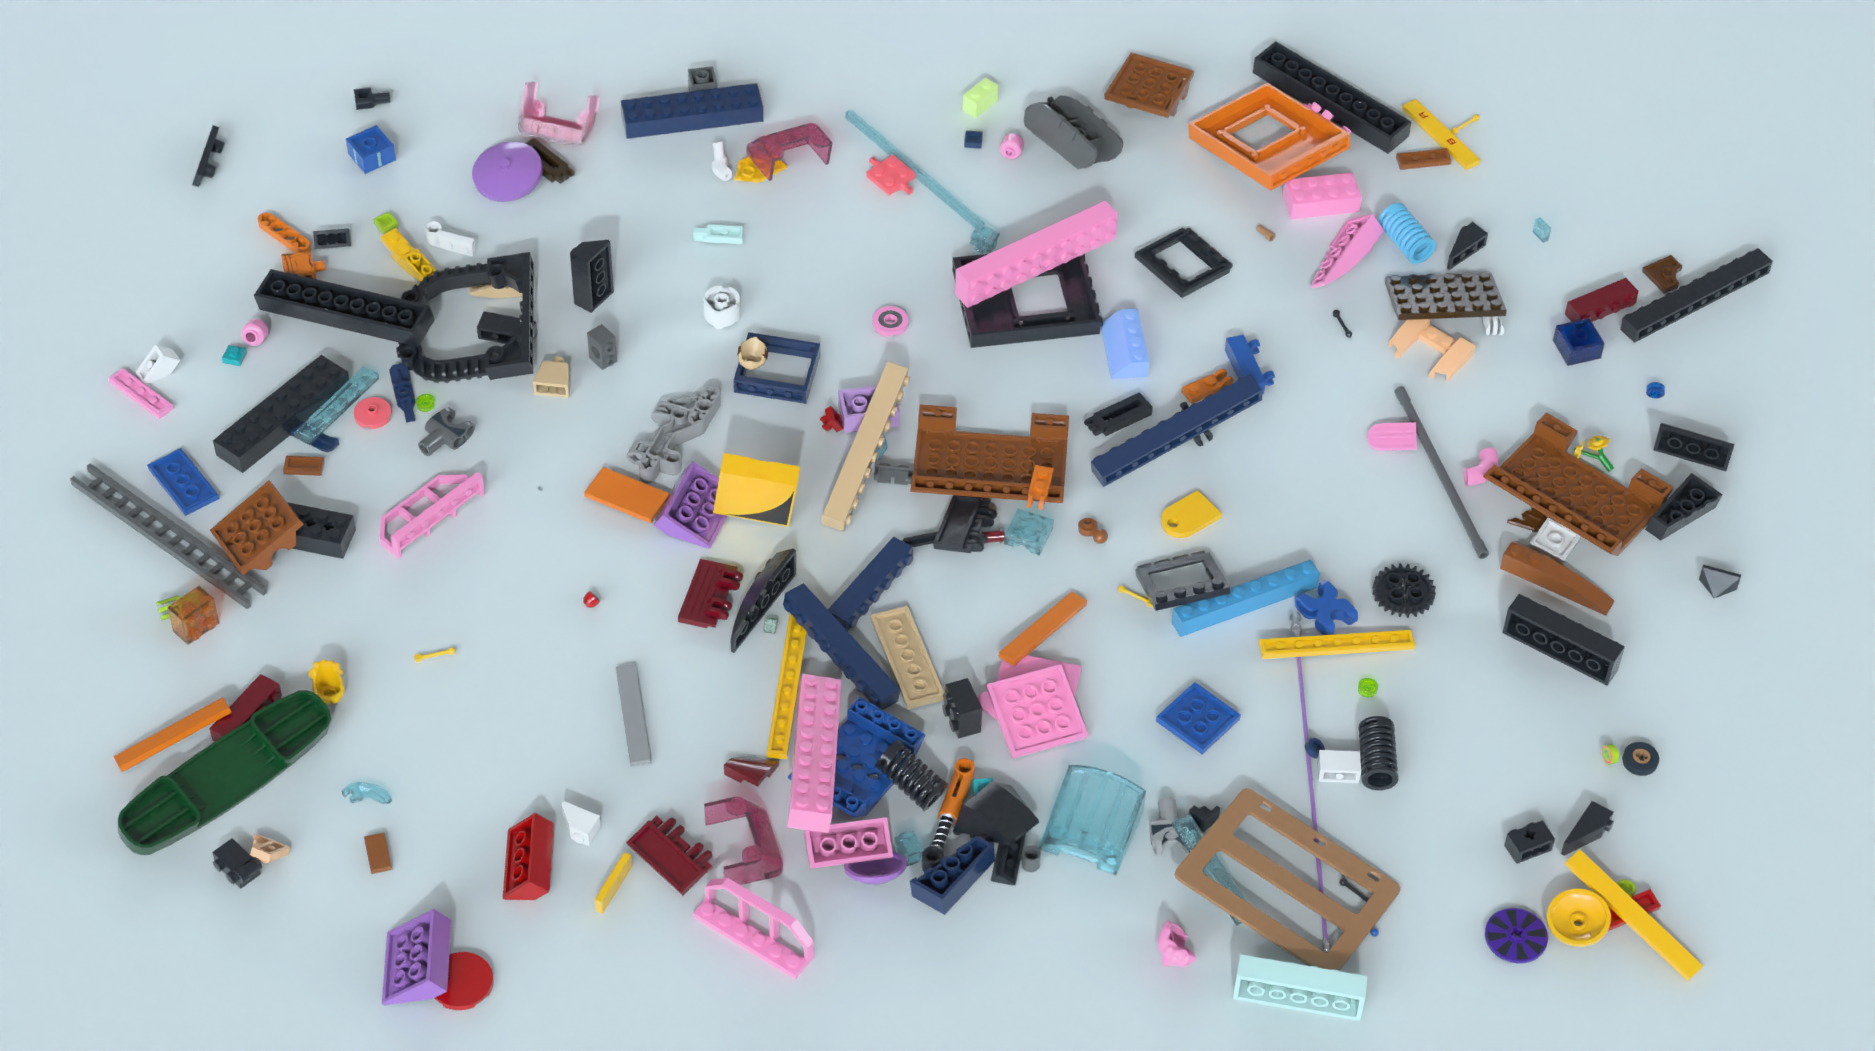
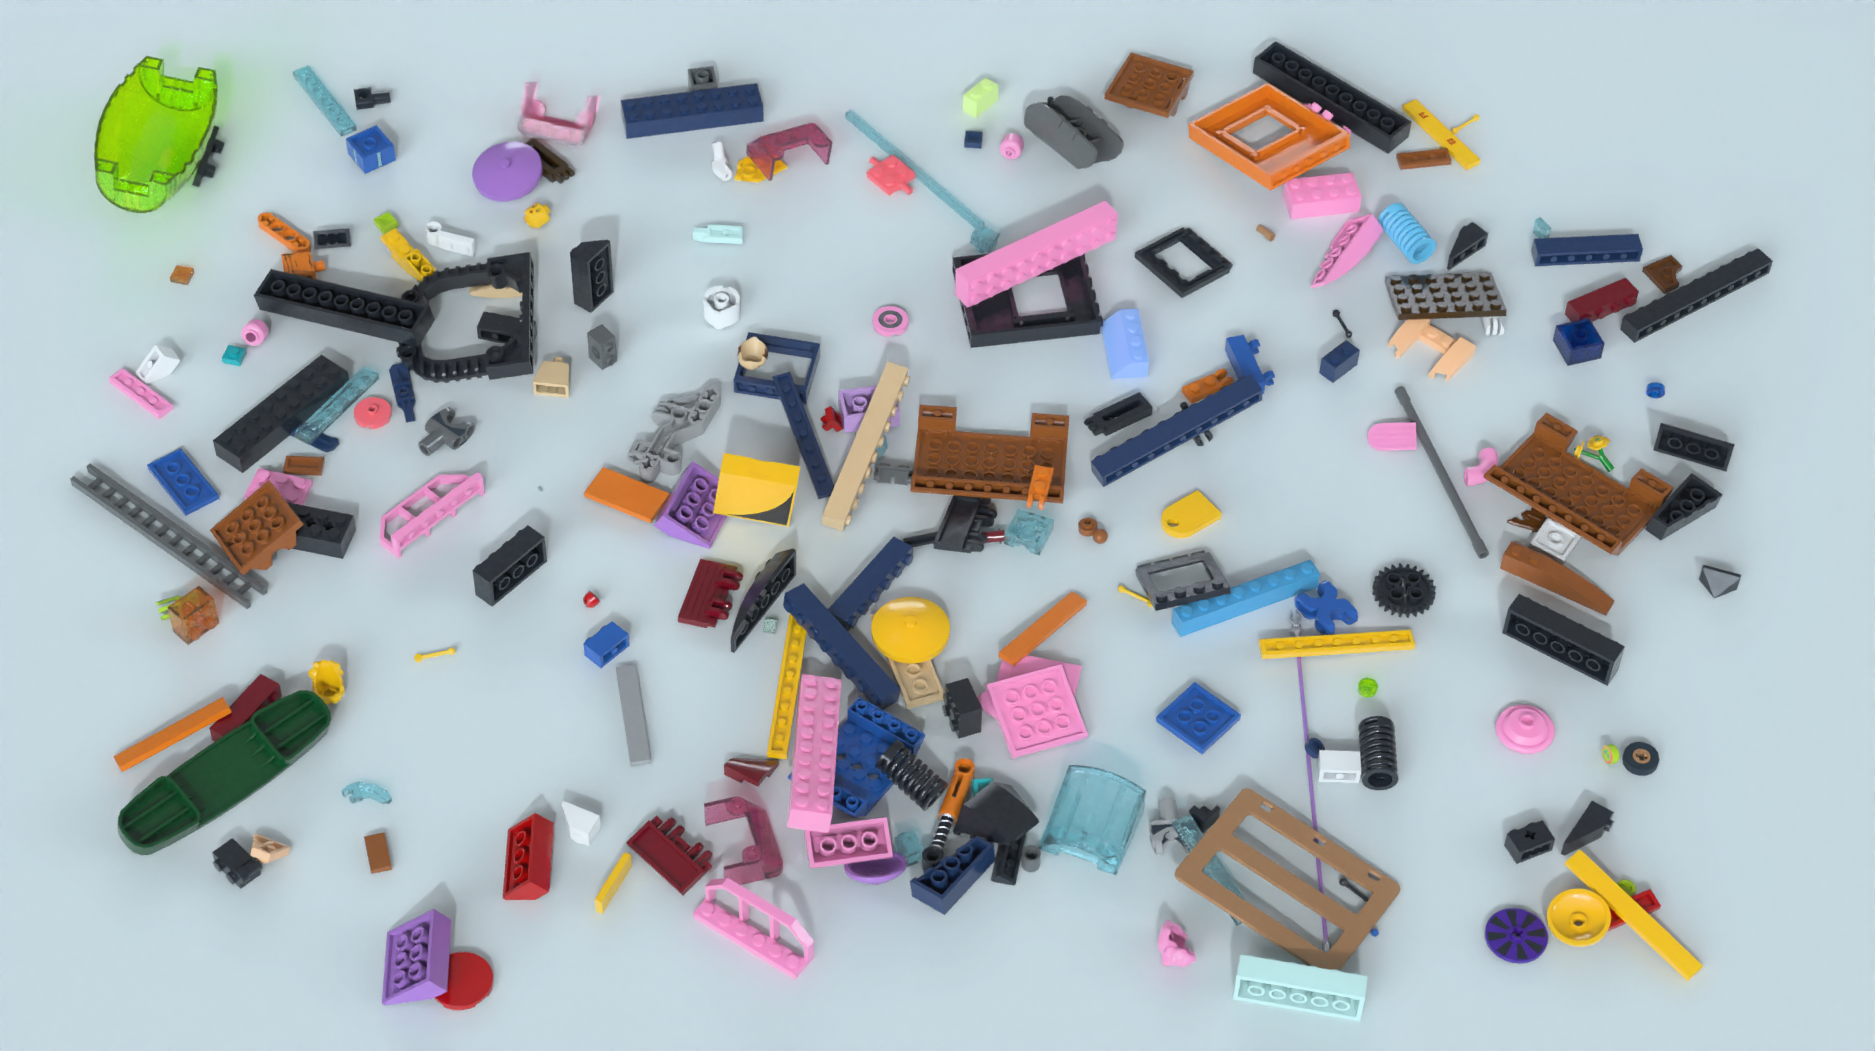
(153, 135): none -> clear neon green windscreen
(181, 275): none -> clear orange tile
(292, 488): none -> bright pink plate
(324, 101): none -> clear light blue plate
(425, 402): clear neon green tile -> none
(509, 565): none -> black brick
(537, 215): none -> yellow head
(606, 644): none -> blue brick
(803, 435): none -> dark blue tile
(910, 630): none -> yellow dish
(1339, 361): none -> dark blue brick
(1525, 729): none -> bright pink piece
(1586, 250): none -> dark blue brick

